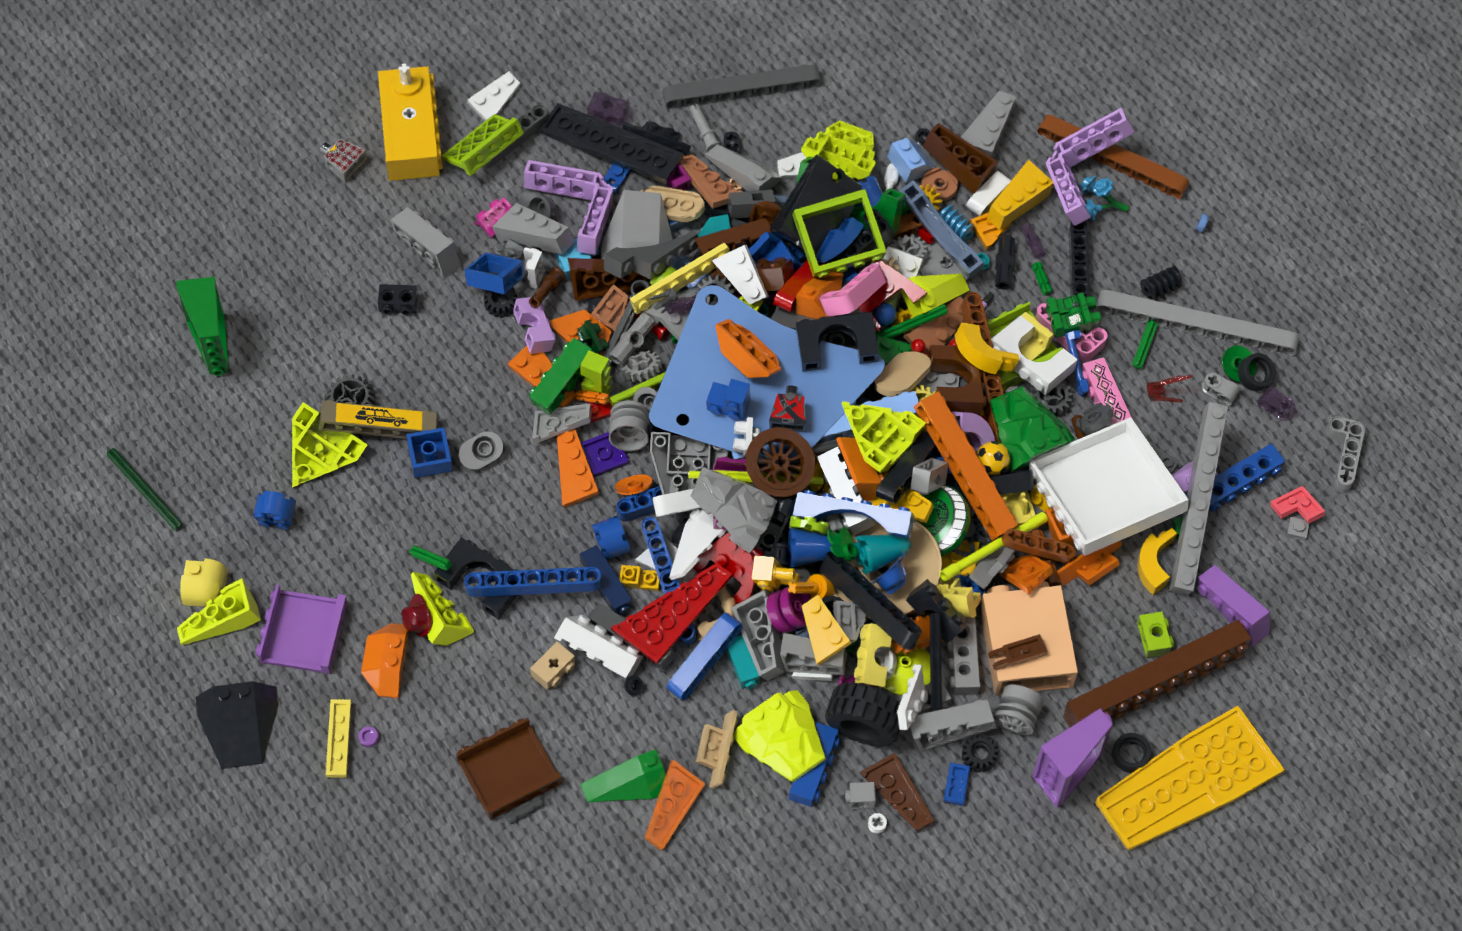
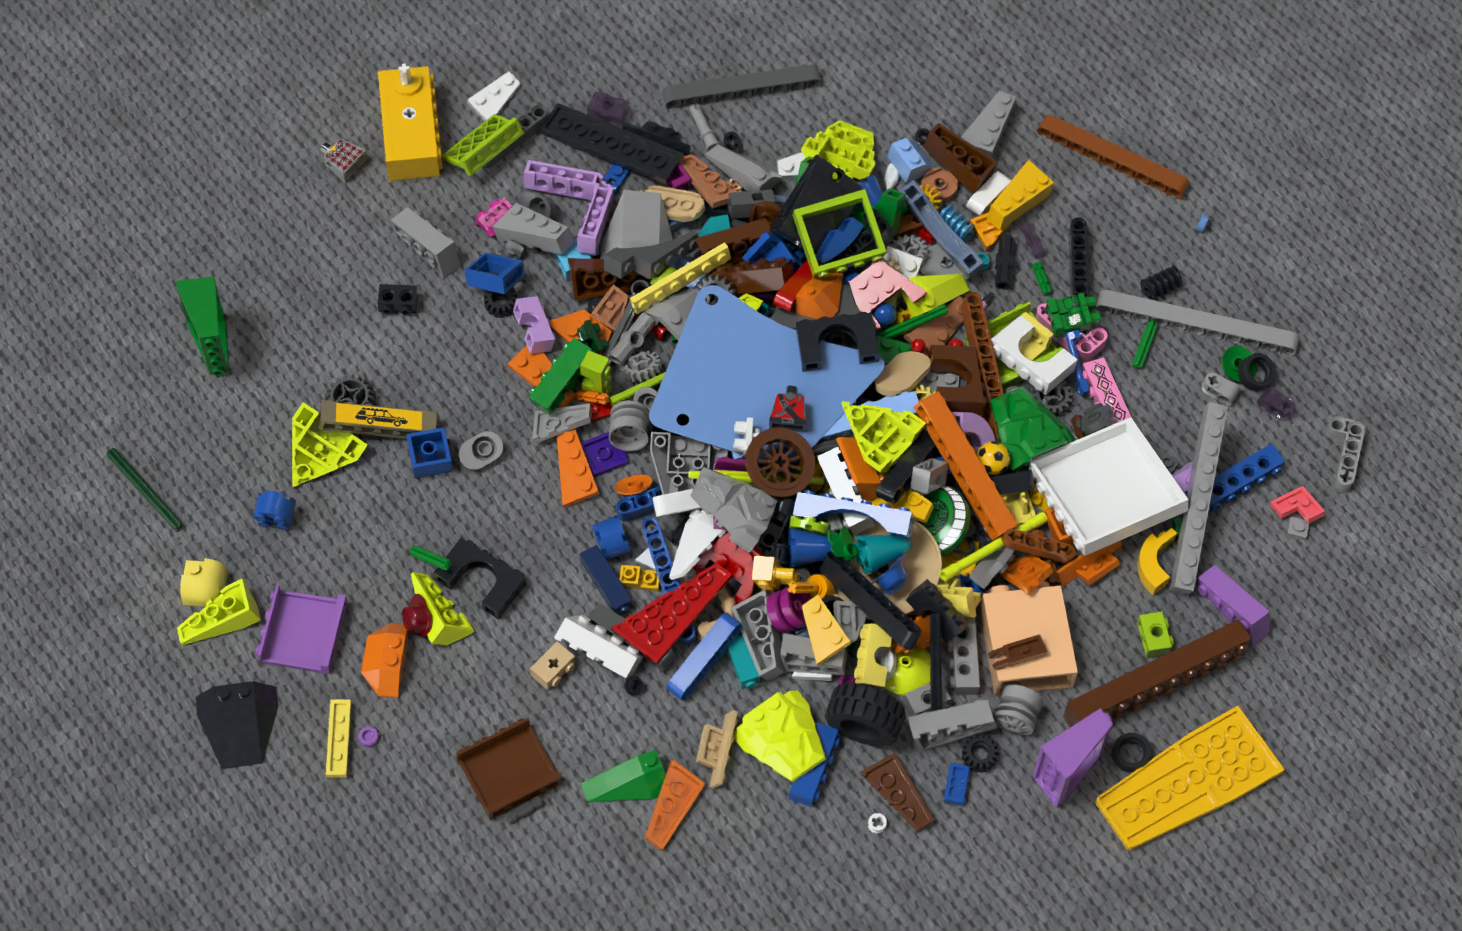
(523, 577): blue beam -> none
(534, 265): white bracket -> none
(549, 284): reddish brown pin -> none
(669, 296): dark grey piece -> none
(681, 304): clear purple pin -> none
(730, 399): blue brick -> none
(742, 273): white wing -> none
(746, 350): orange wedge -> none
(855, 292): bright pink beam -> none
(861, 795): light grey brick -> none
(913, 700): white wing -> none
(980, 353): yellow arch -> none
(1078, 148): lavender brick -> none
(1101, 188): dark azure plant -> none
(1155, 389): clear red plant -> none

